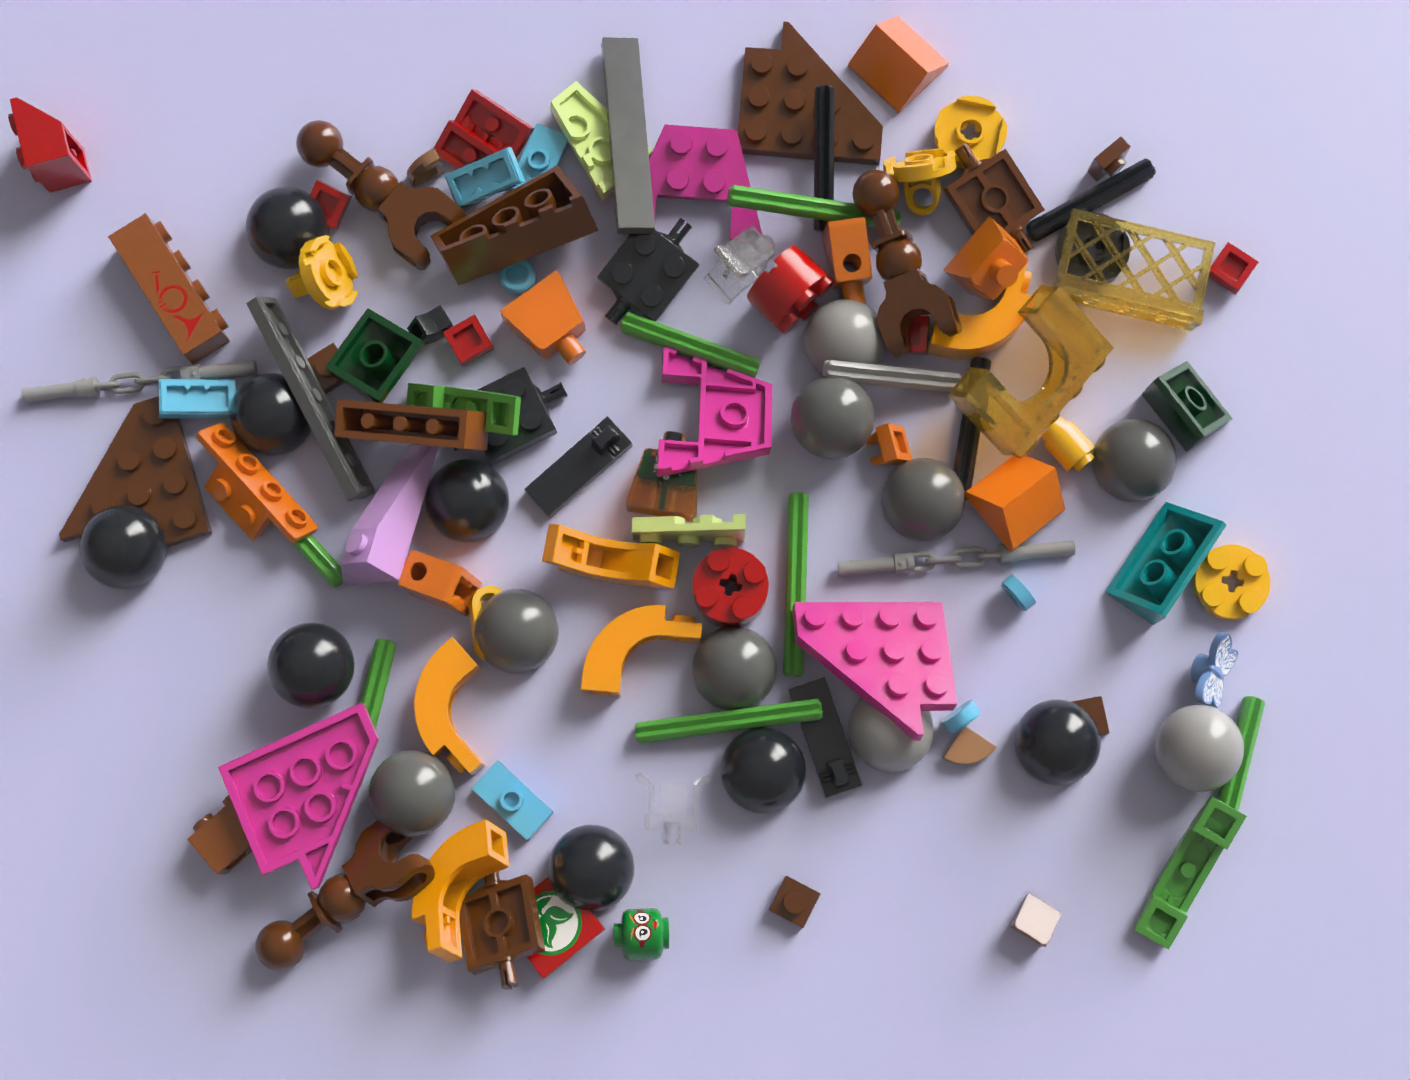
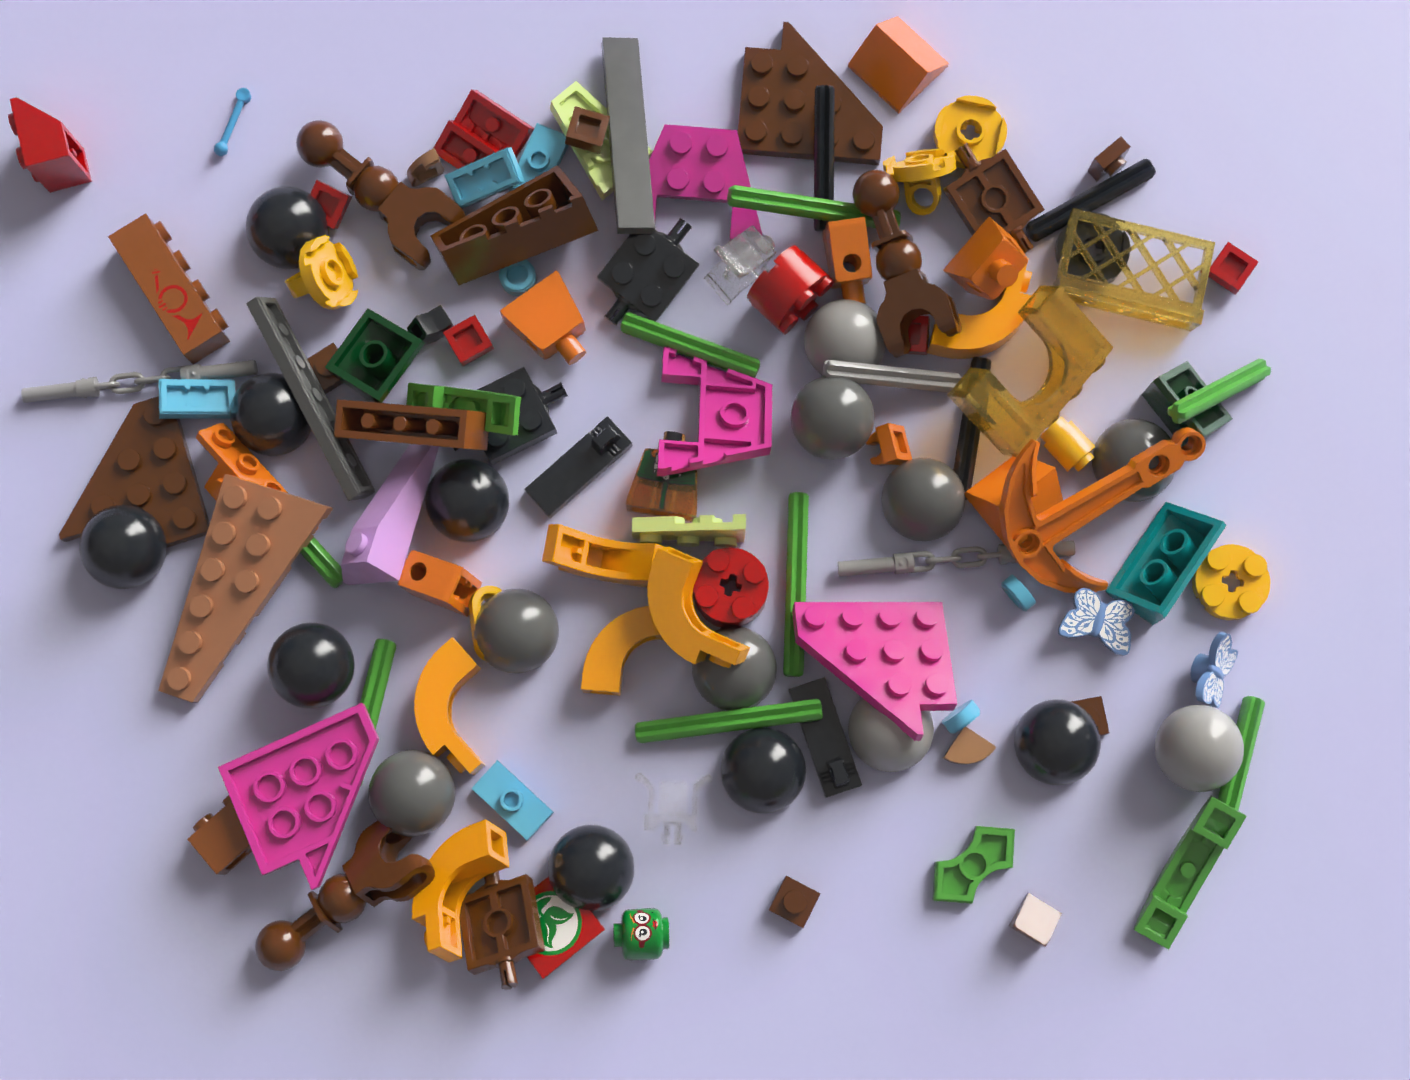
(240, 567): none -> nougat wing
(243, 96): none -> dark azure hinge
(587, 130): none -> reddish brown plate
(674, 615): none -> light orange arch
(988, 851): none -> bright green tile
(1074, 512): none -> orange piece
(1099, 620): none -> medium blue animal
(1218, 391): none -> bright green axle

